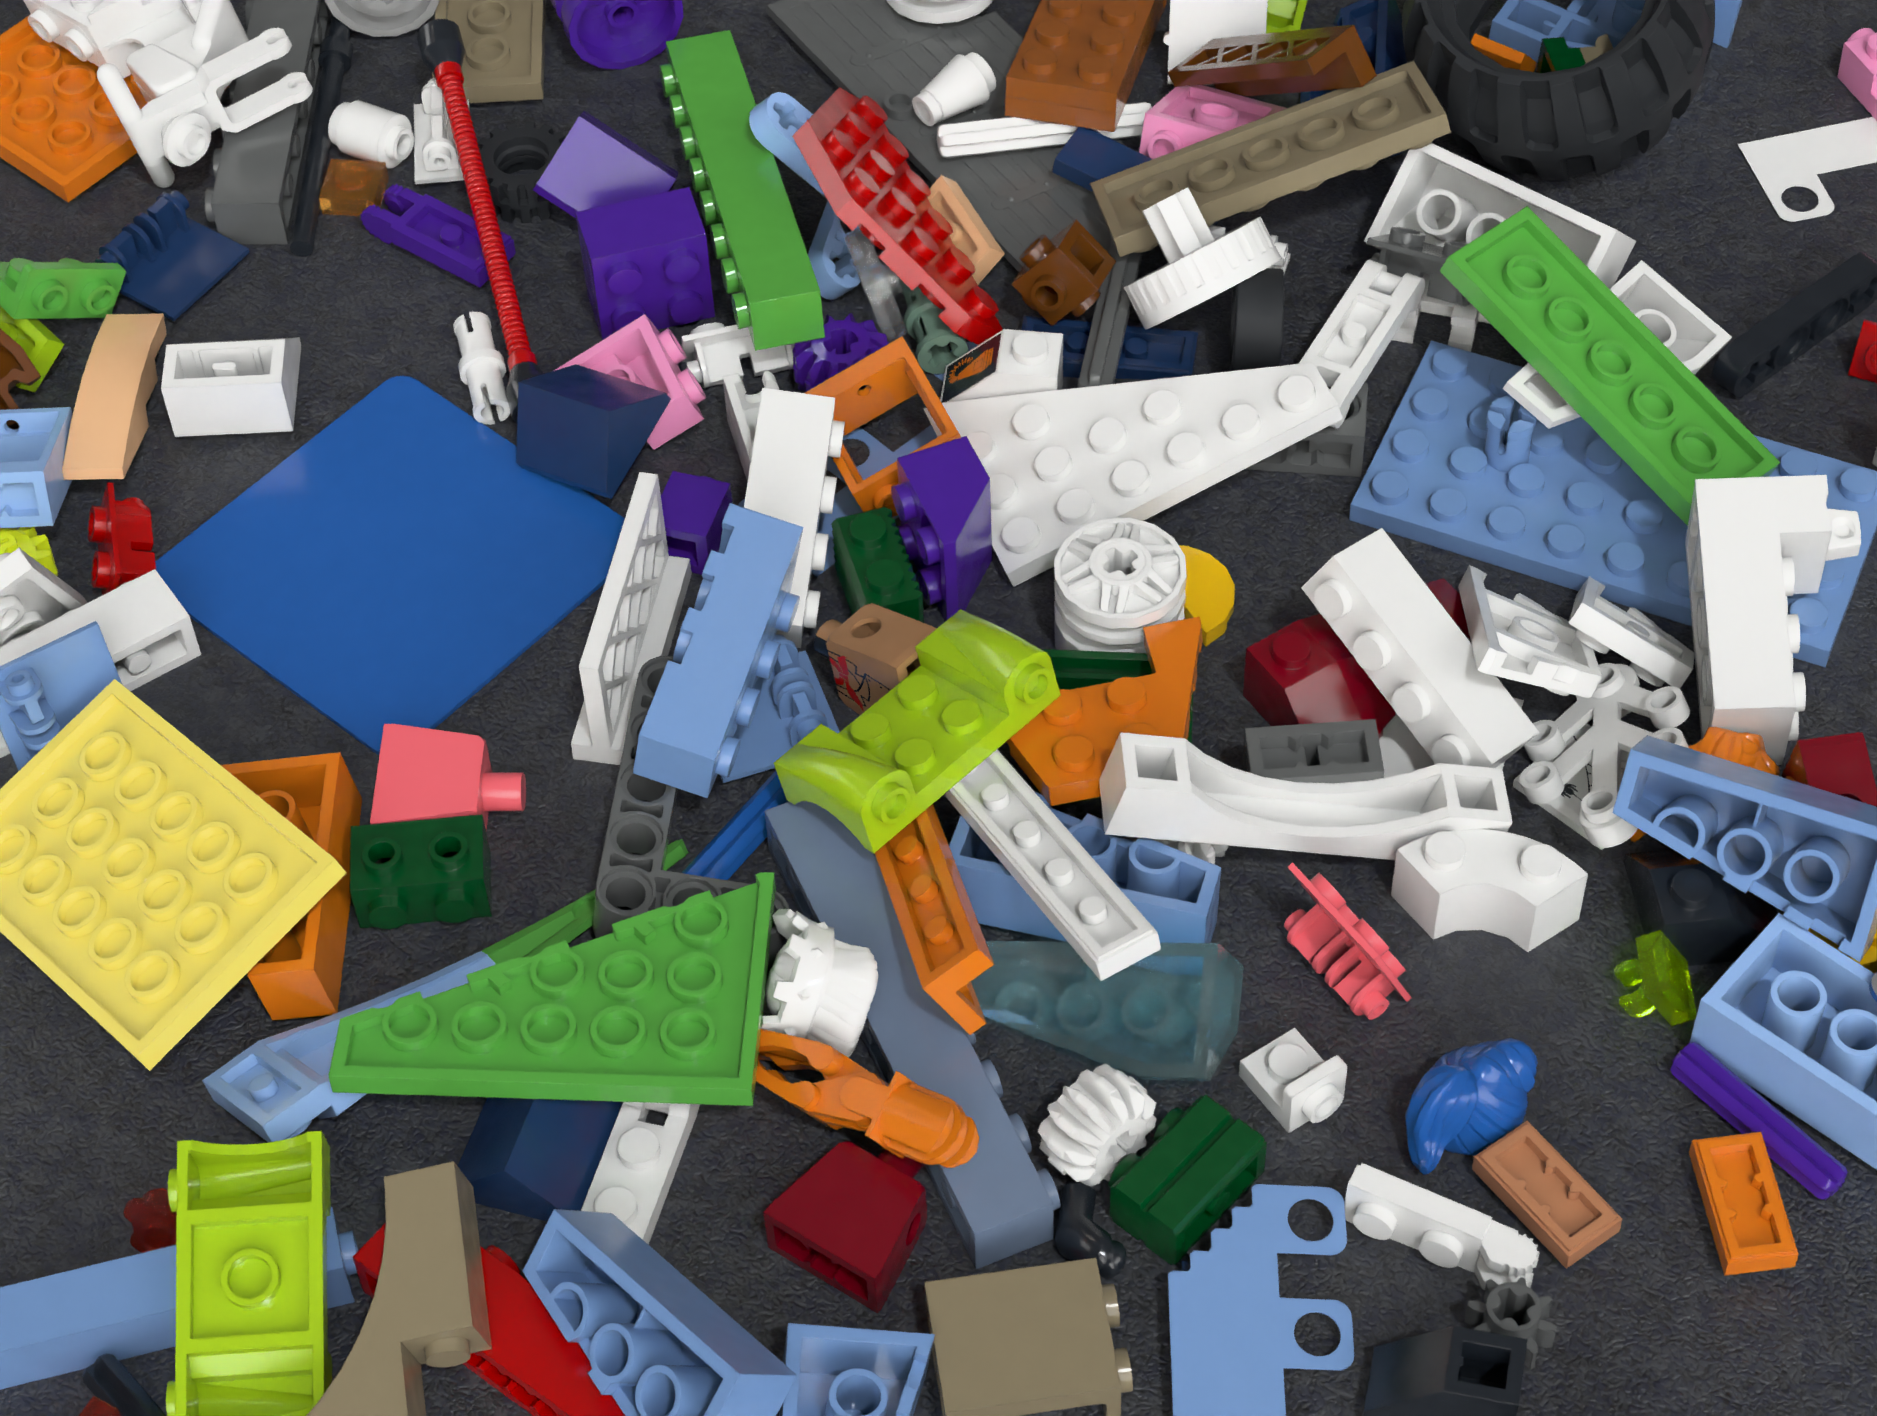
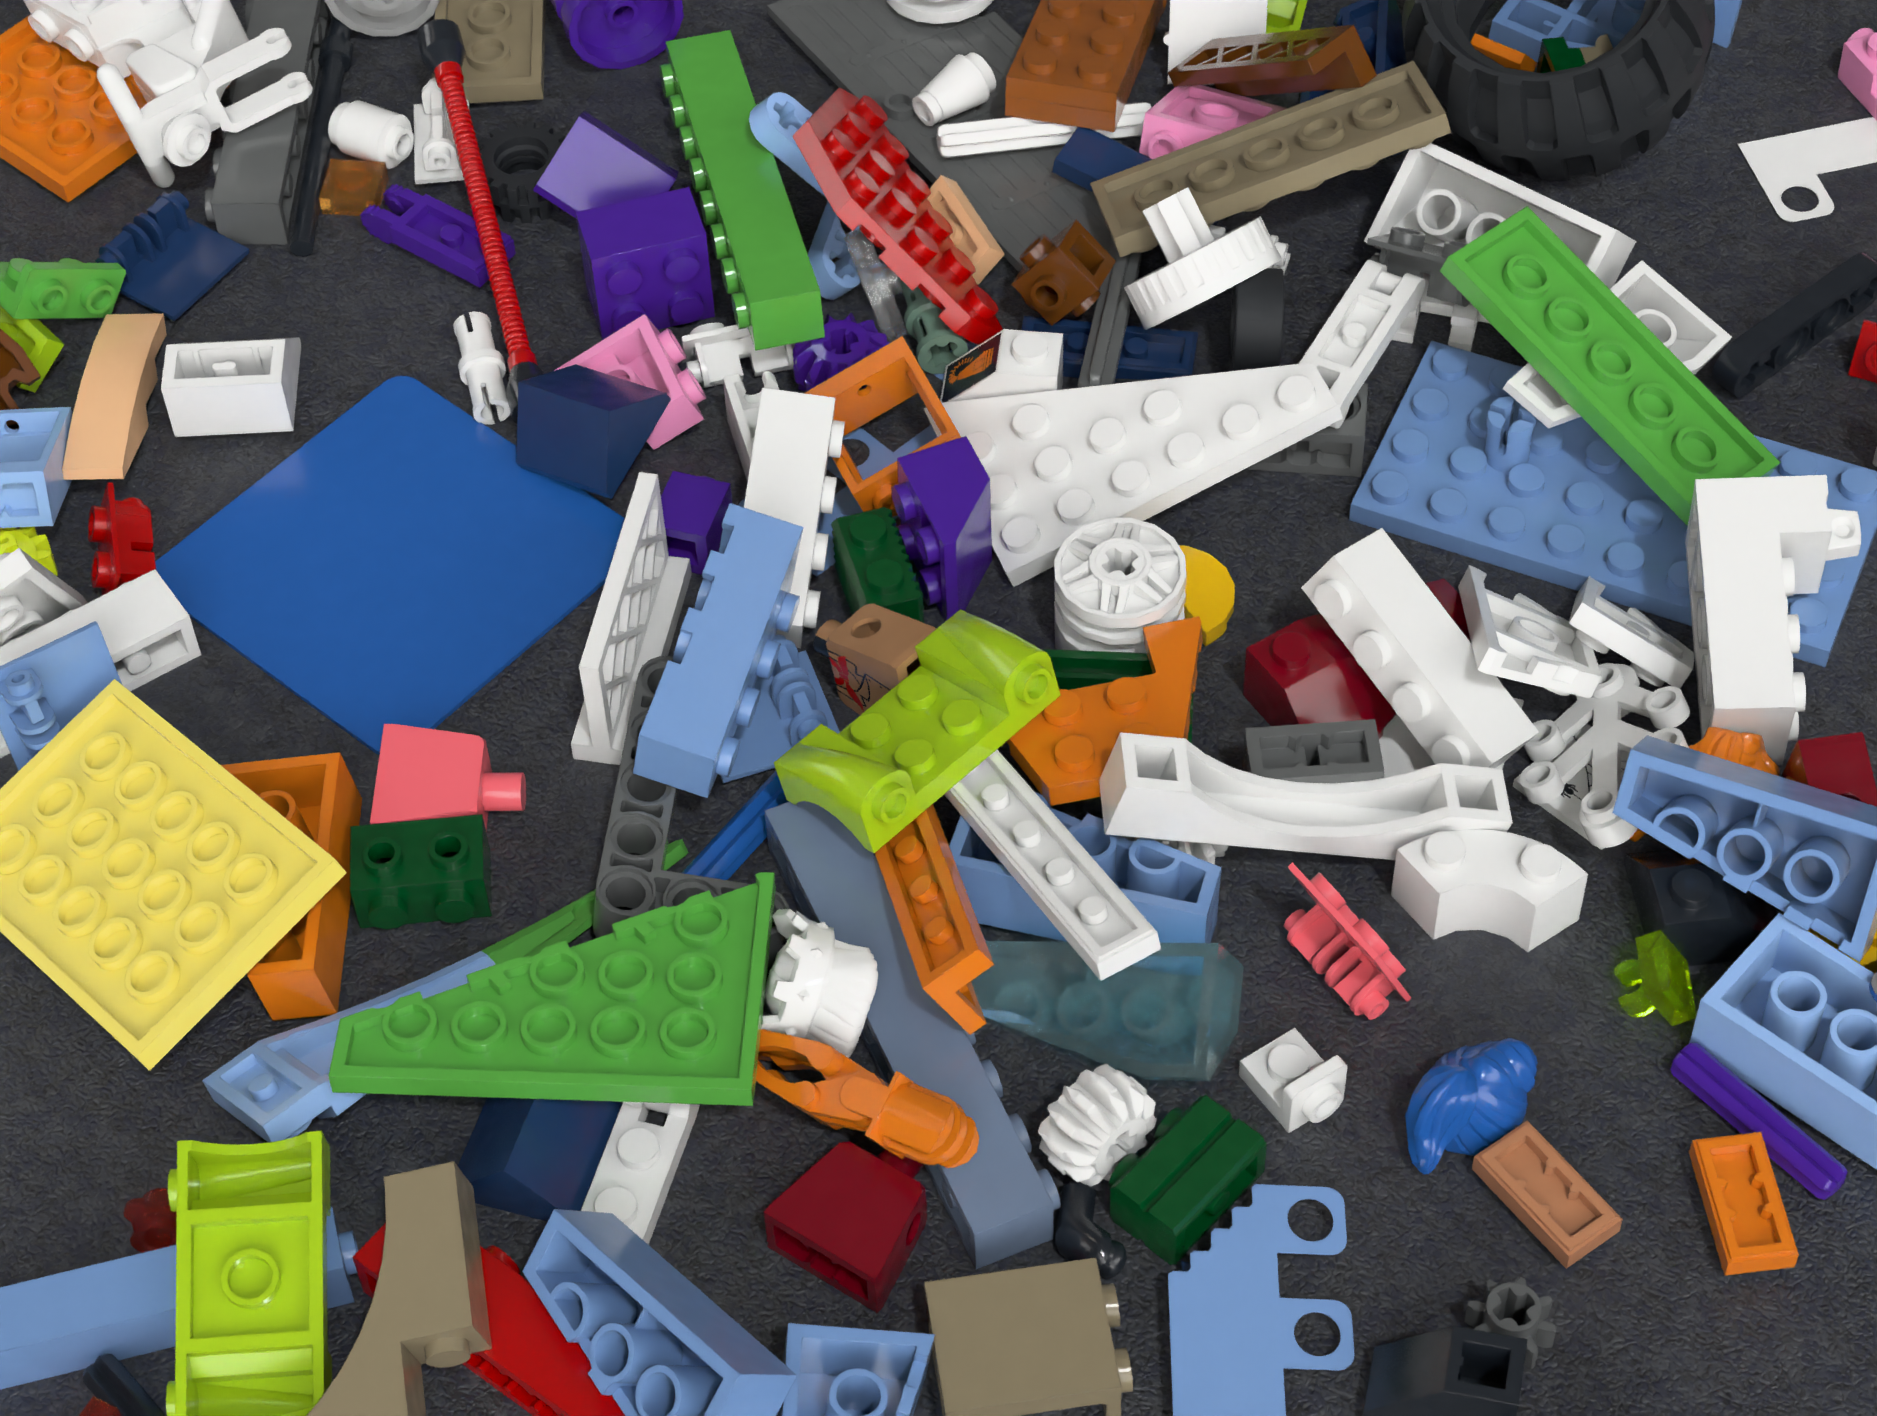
(1438, 1227): white hinge -> none

